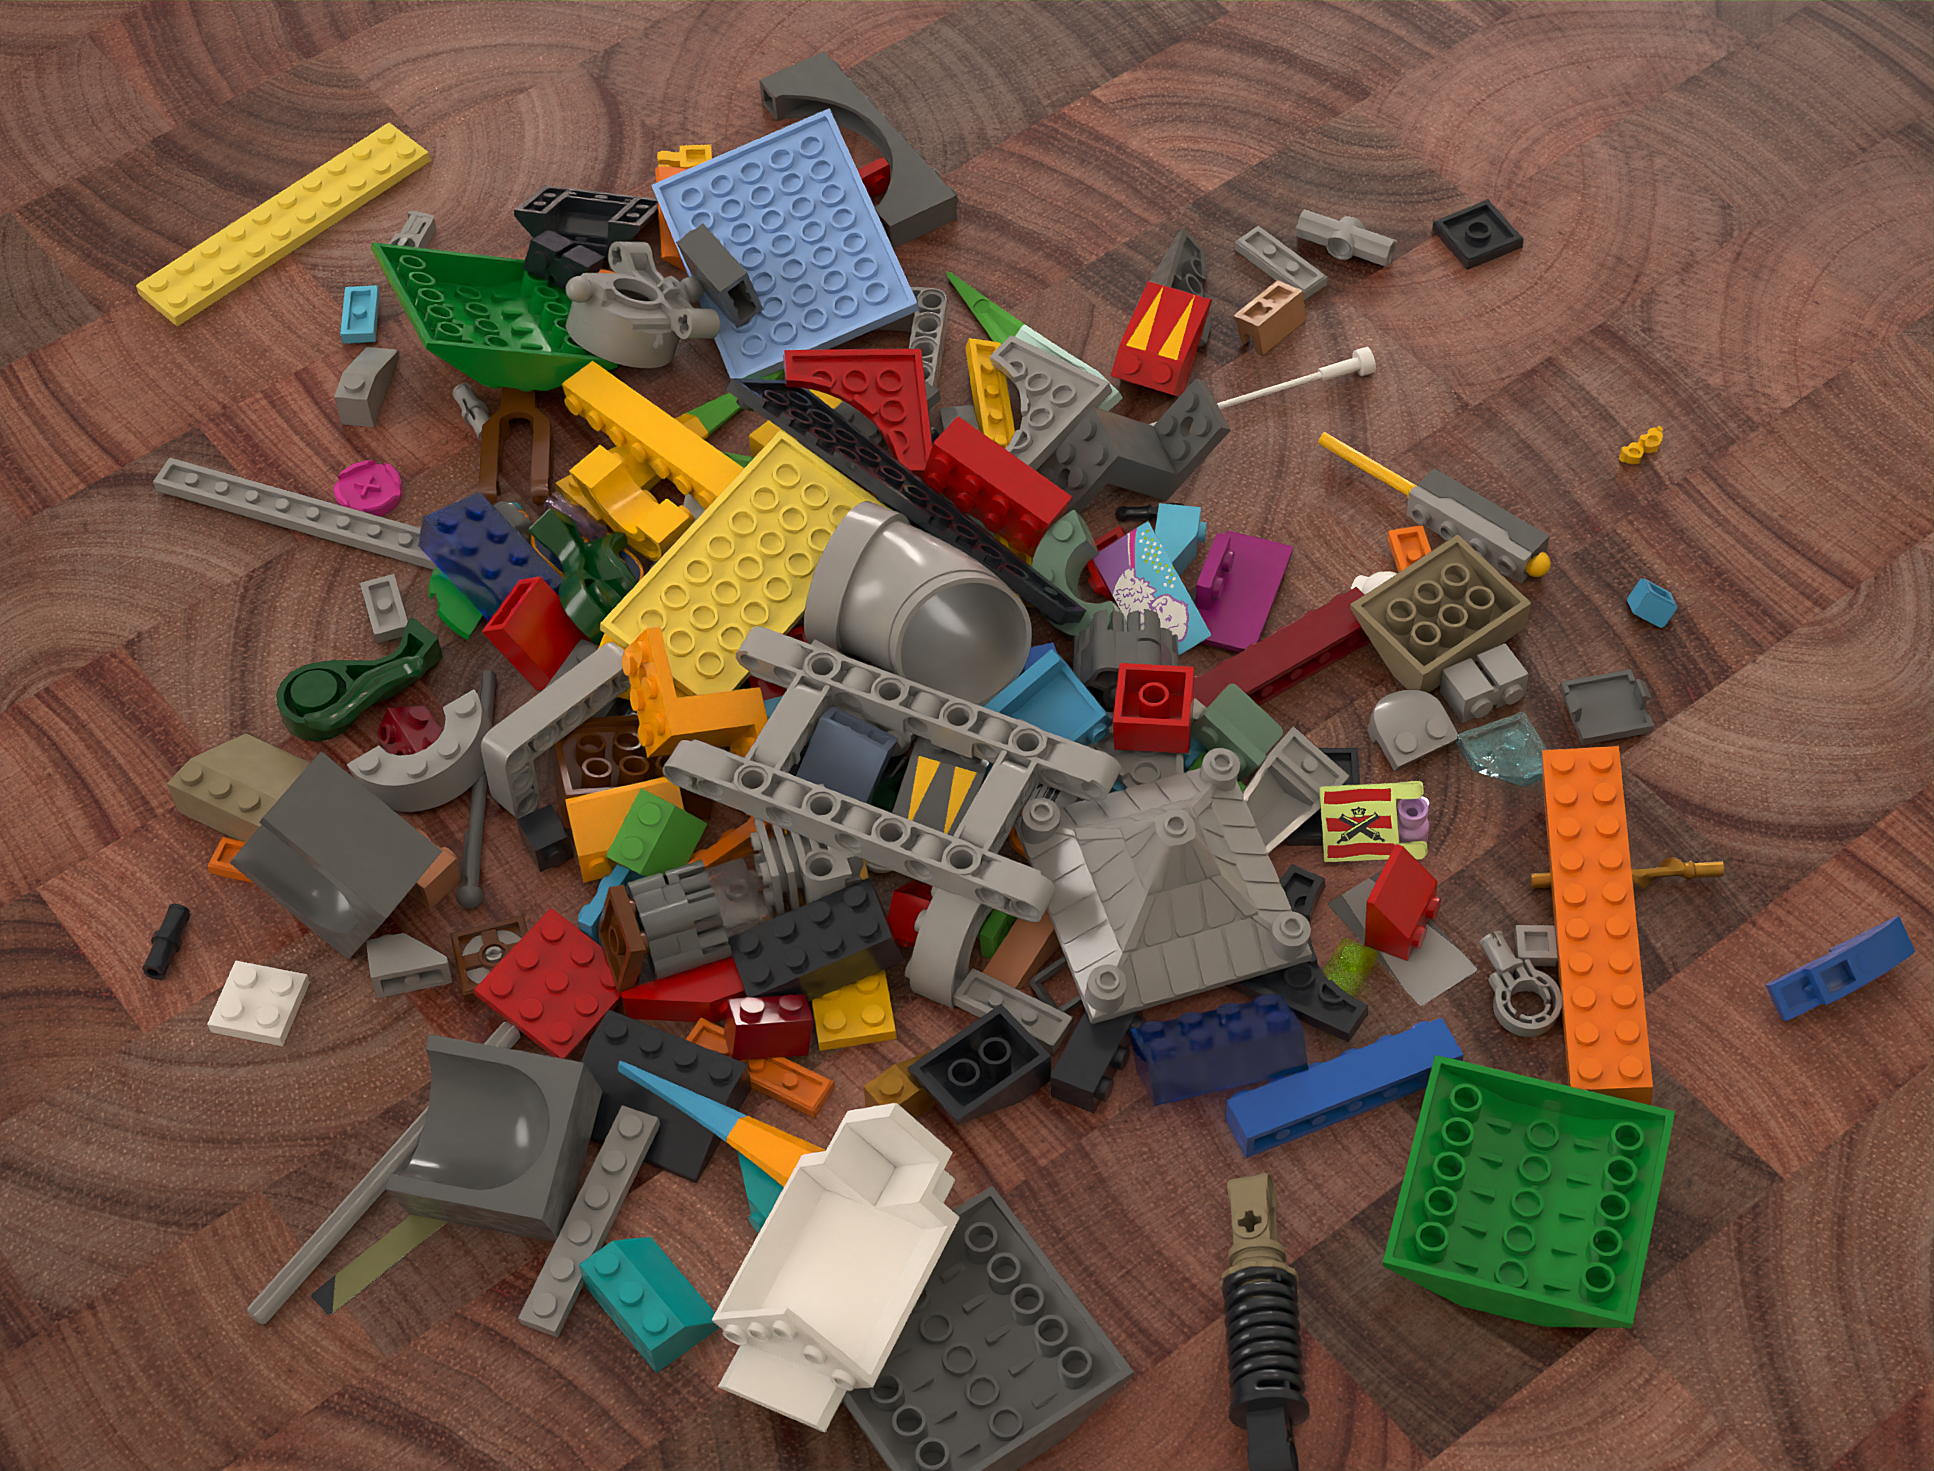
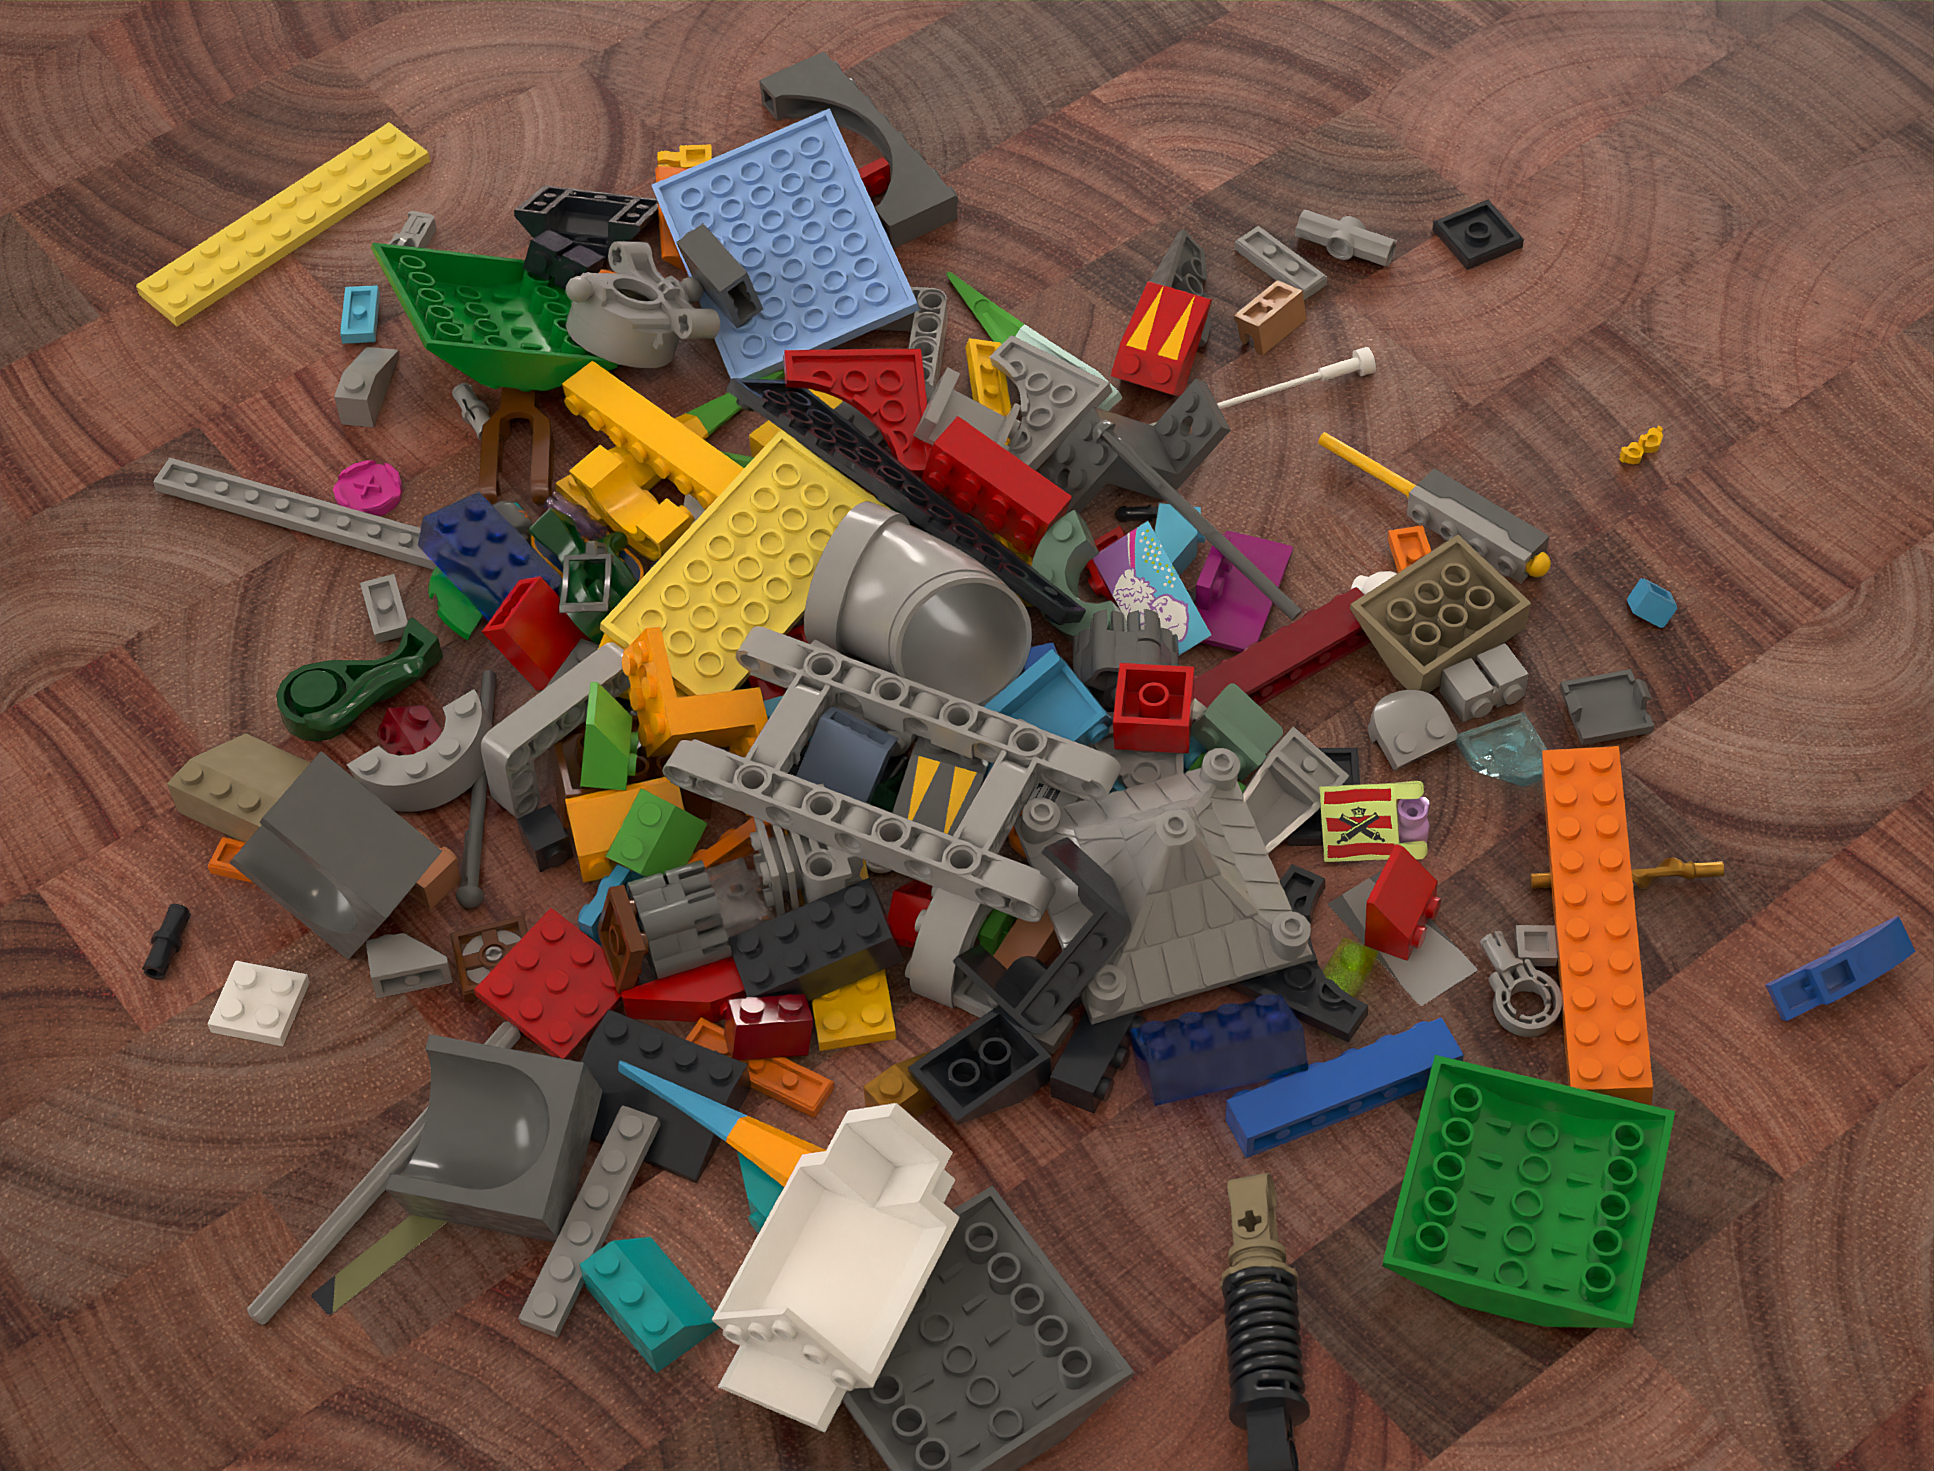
(595, 554): none -> dark grey sword
(608, 742): none -> bright green slope
(948, 404): none -> light grey panel
(1041, 994): none -> black windscreen
(1104, 432): none -> dark grey bar

